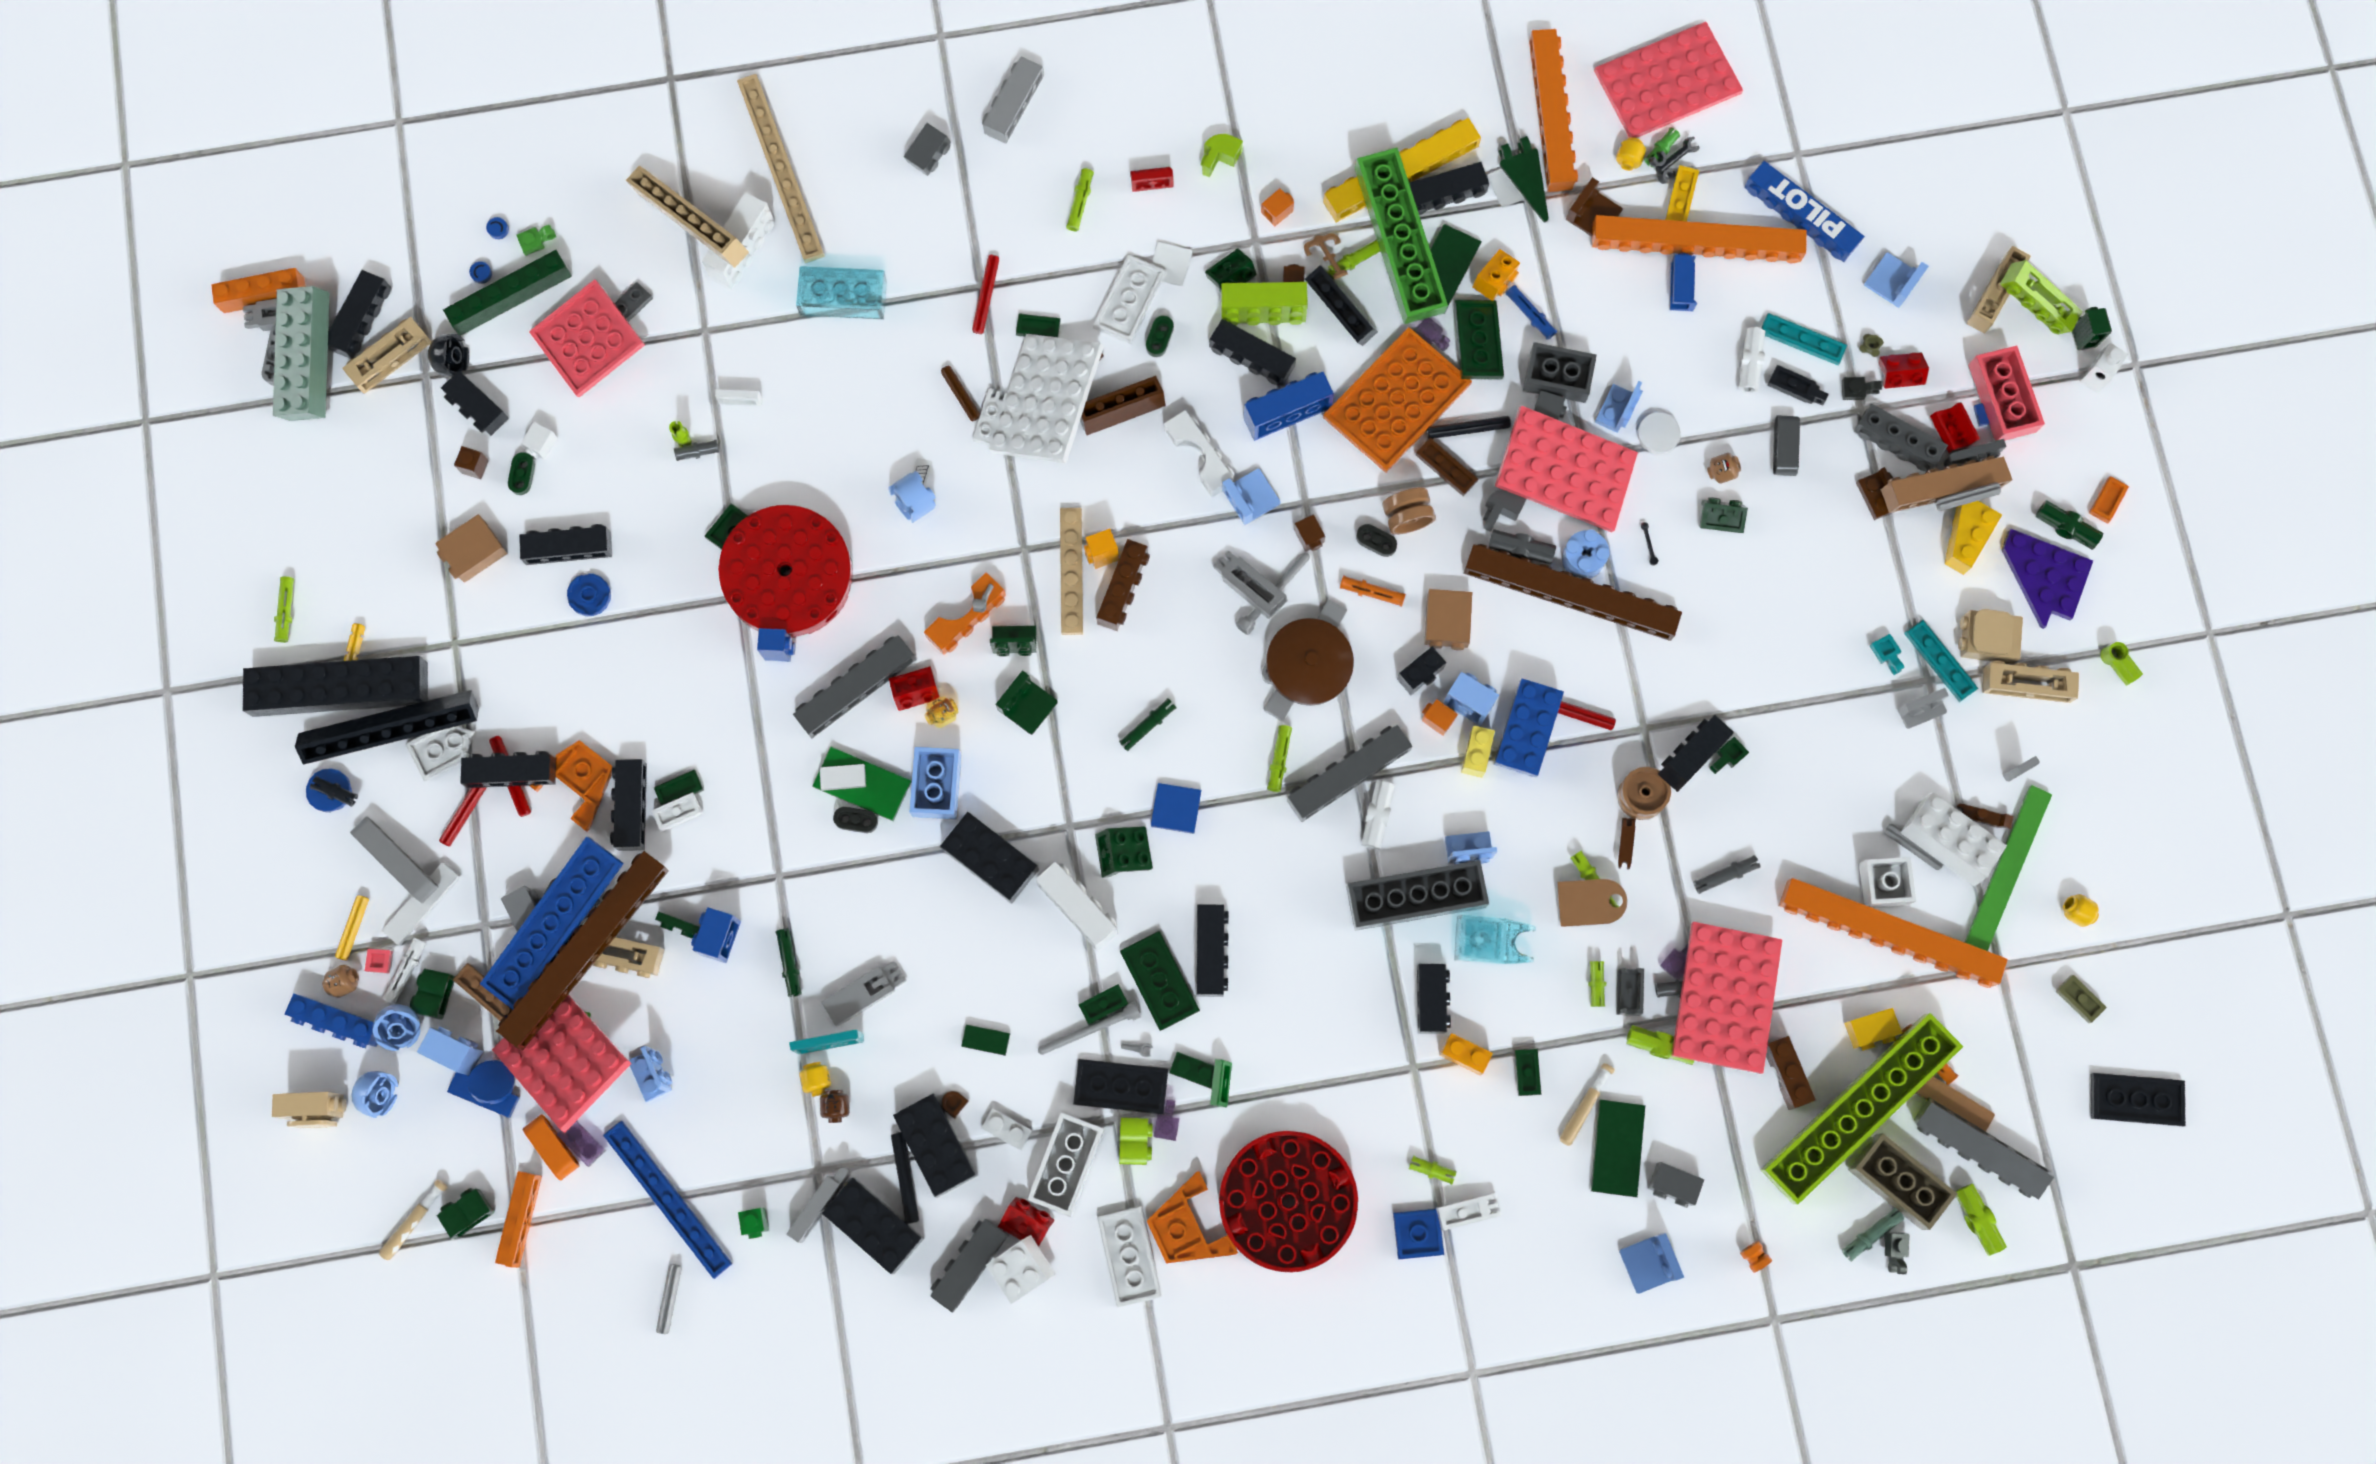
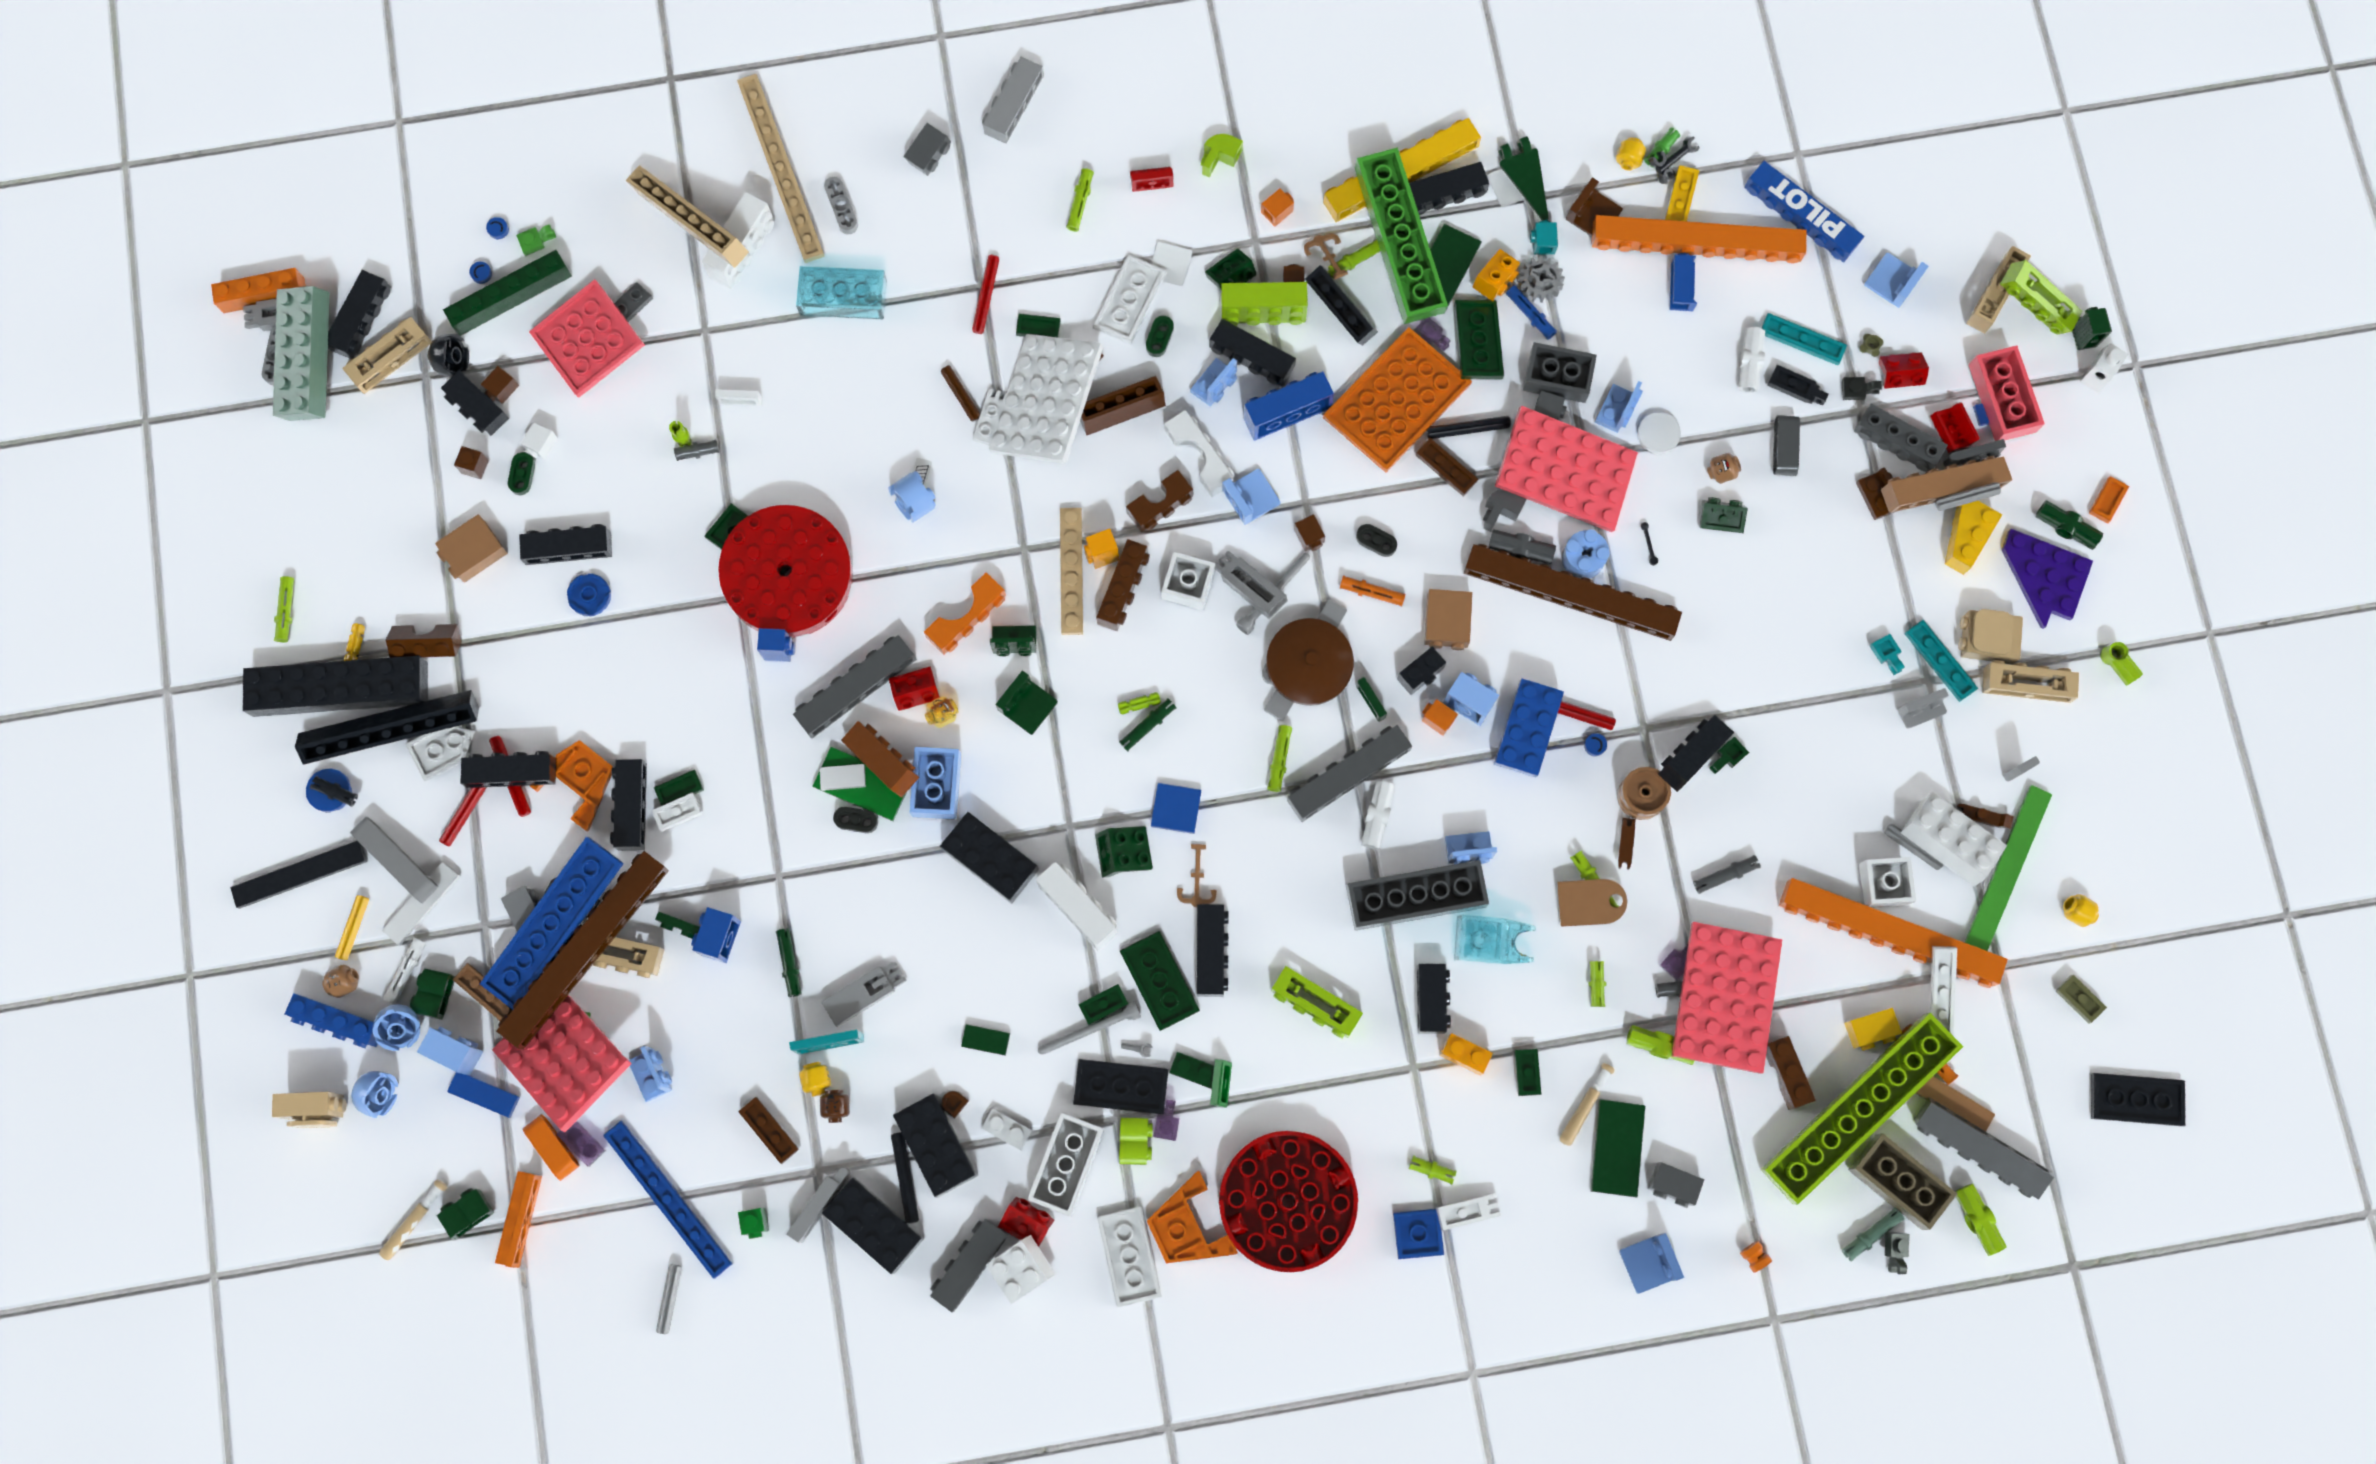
(298, 874): none -> black tile
(378, 961): coral plate -> none
(440, 642): none -> reddish brown arch
(491, 1082): blue tile -> none
(499, 385): none -> reddish brown brick
(768, 1130): none -> reddish brown plate
(840, 213): none -> light grey beam
(880, 759): none -> dark orange brick
(980, 605): light grey hand -> none
(1139, 703): none -> lime axle
(1146, 514): none -> reddish brown arch
(1188, 581): none -> white brick
(1196, 899): none -> medium nougat piece
(1214, 381): none -> light blue bracket
(1319, 1016): none -> lime brick
(1371, 699): none -> dark green tile
(1409, 511): medium nougat wheel -> none
(1478, 751): light yellow brick -> none
(1541, 269): none -> light grey gear
(1544, 238): none -> teal brick
(1552, 110): orange brick -> none
(1595, 744): none -> blue tile
(1630, 992): dark grey hinge -> none
(1668, 80): coral plate -> none
(1943, 985): none -> white tile

